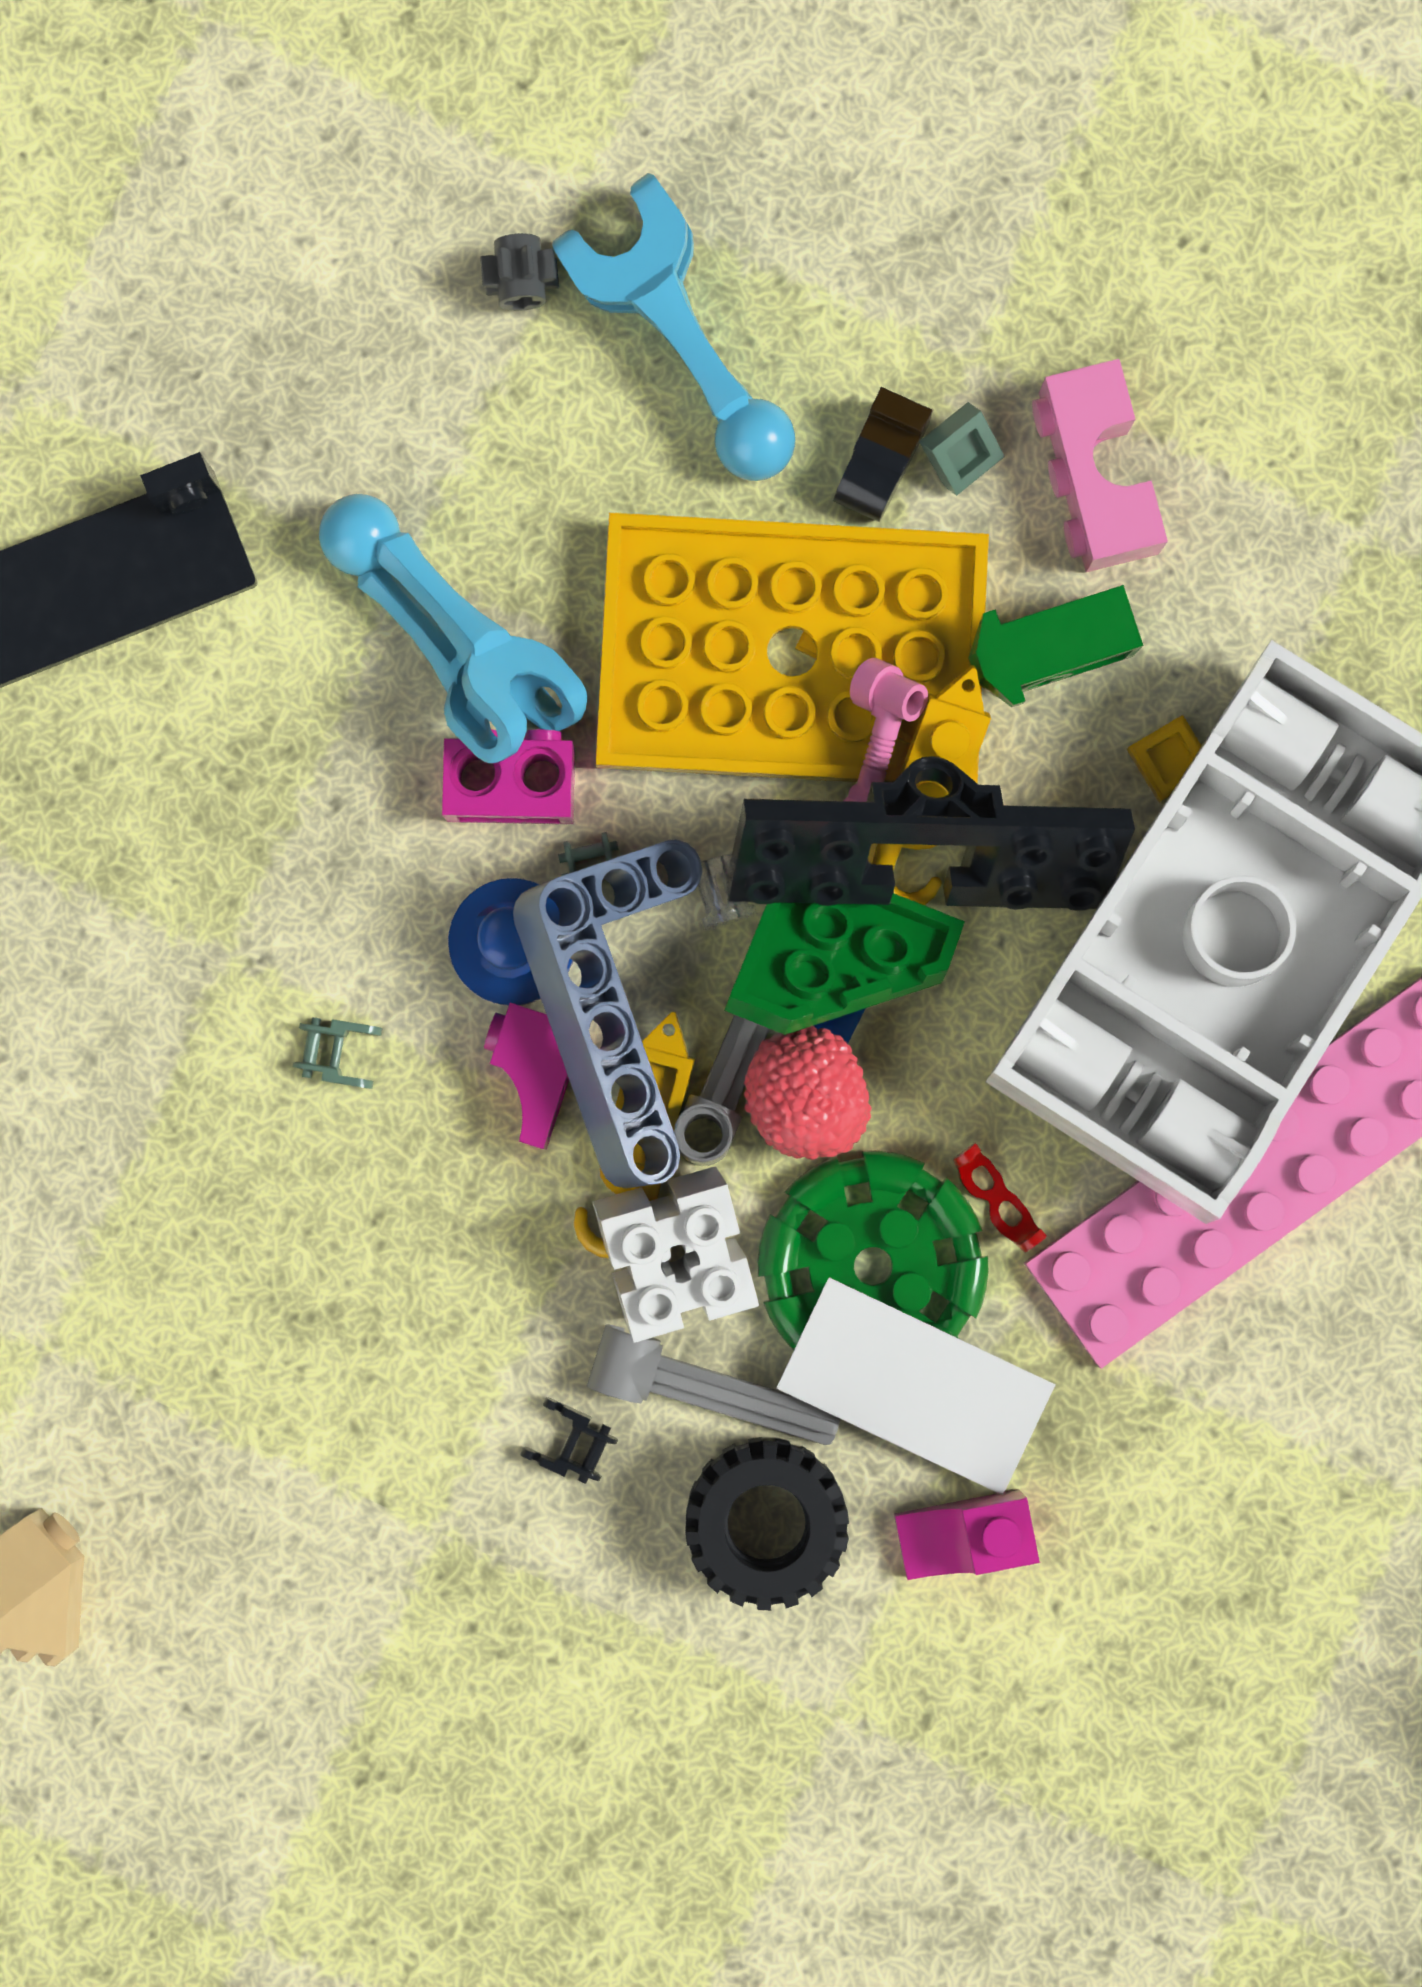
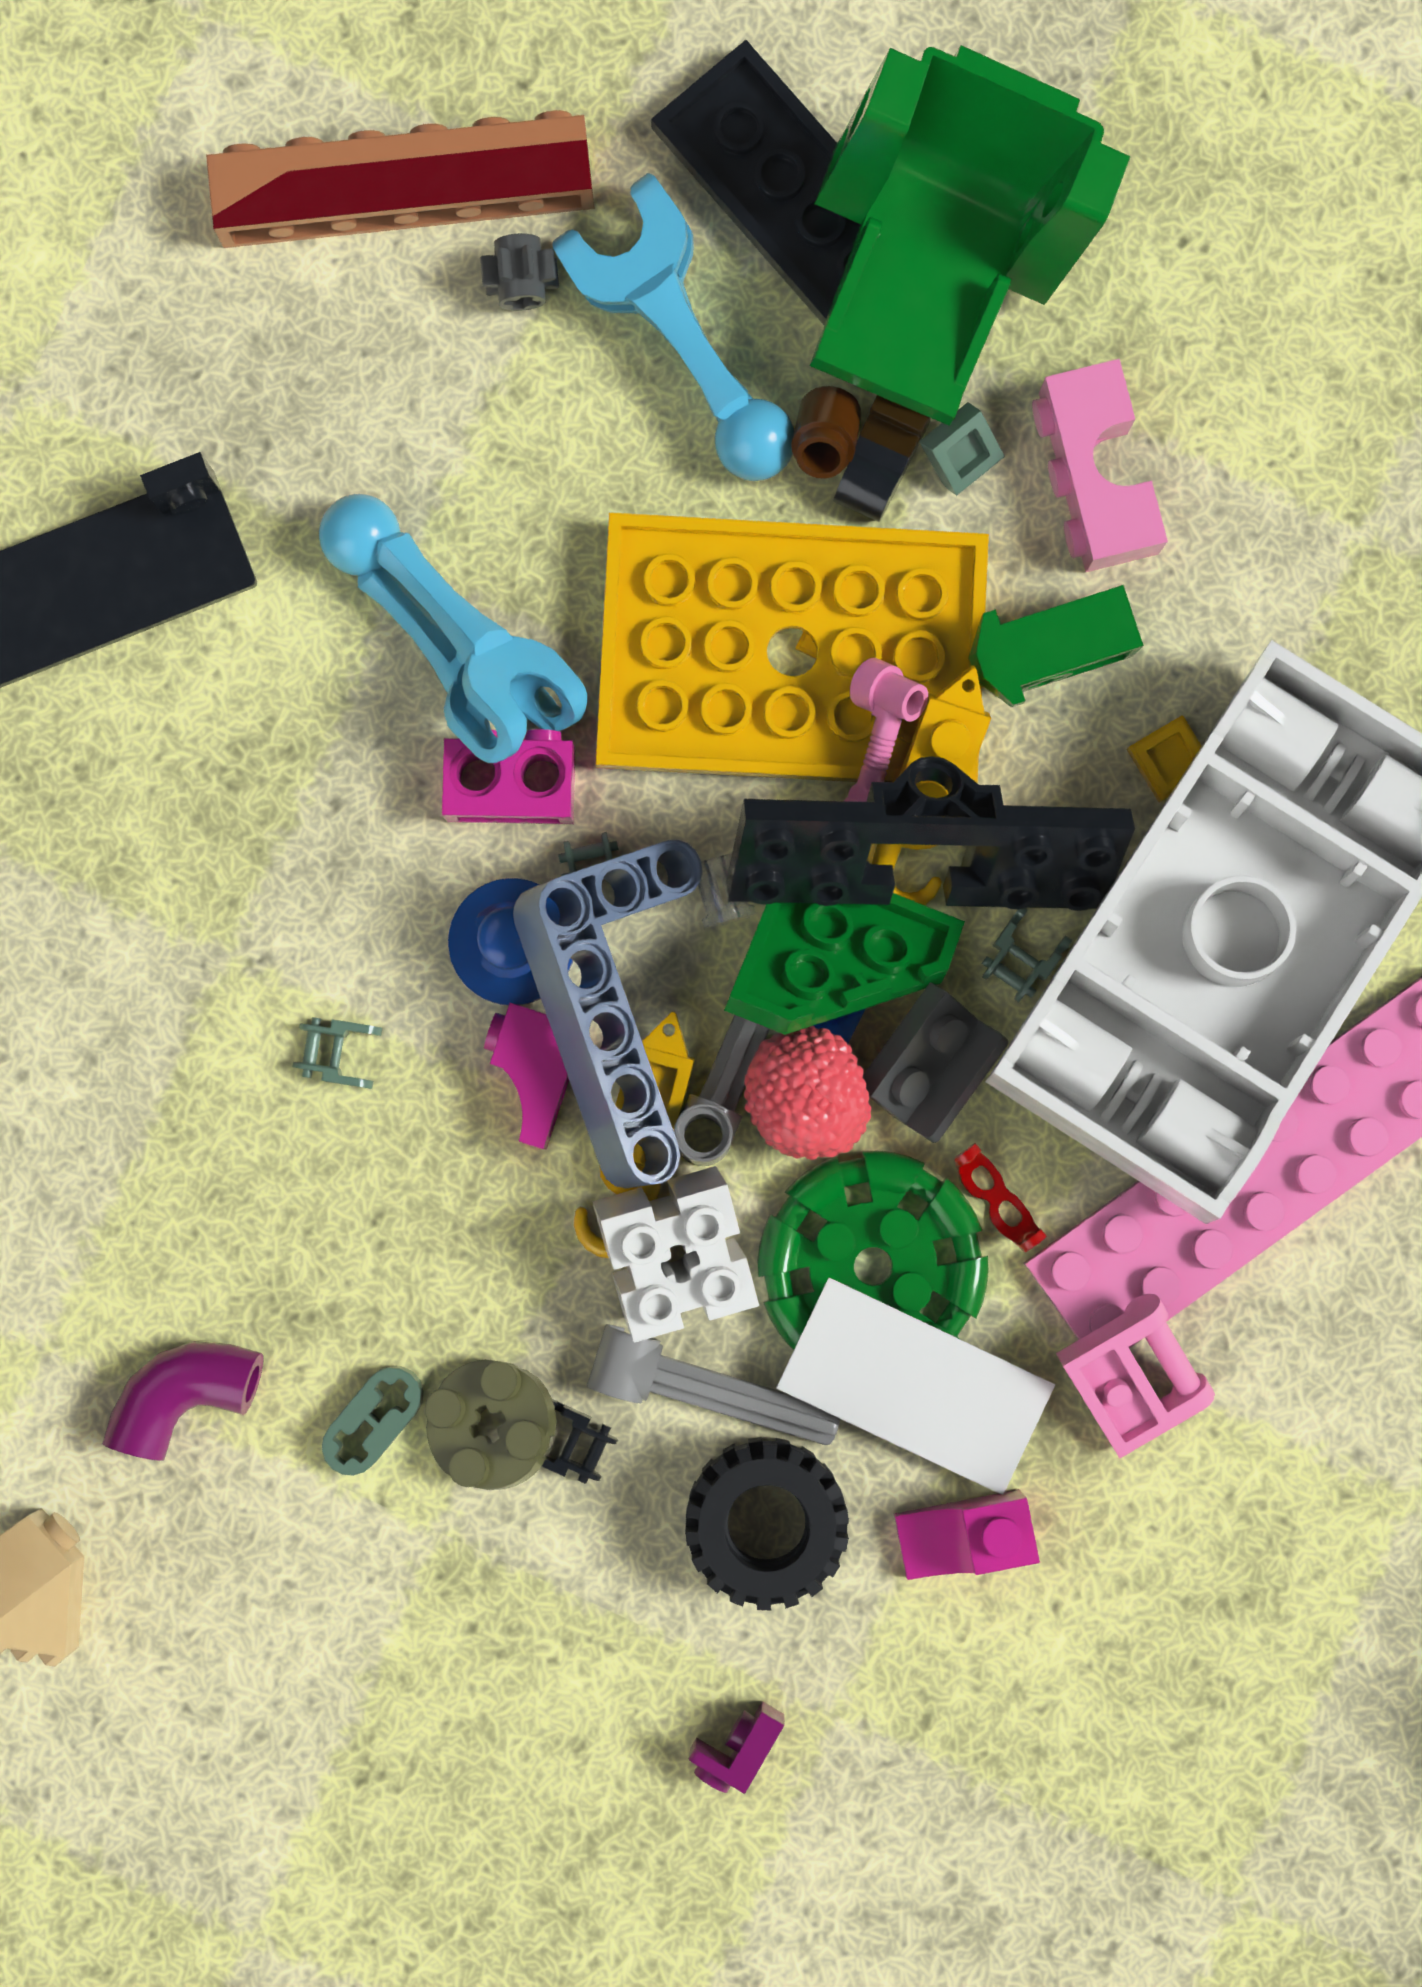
(174, 1383): none -> magenta cylinder
(361, 1410): none -> sand green beam
(400, 179): none -> brick
(524, 1437): none -> olive plate
(751, 1741): none -> magenta bracket
(764, 168): none -> black plate
(826, 431): none -> reddish brown brick
(933, 1063): none -> dark grey bracket
(960, 192): none -> green piece
(1006, 944): none -> sand green piece
(1116, 1385): none -> bright pink plate

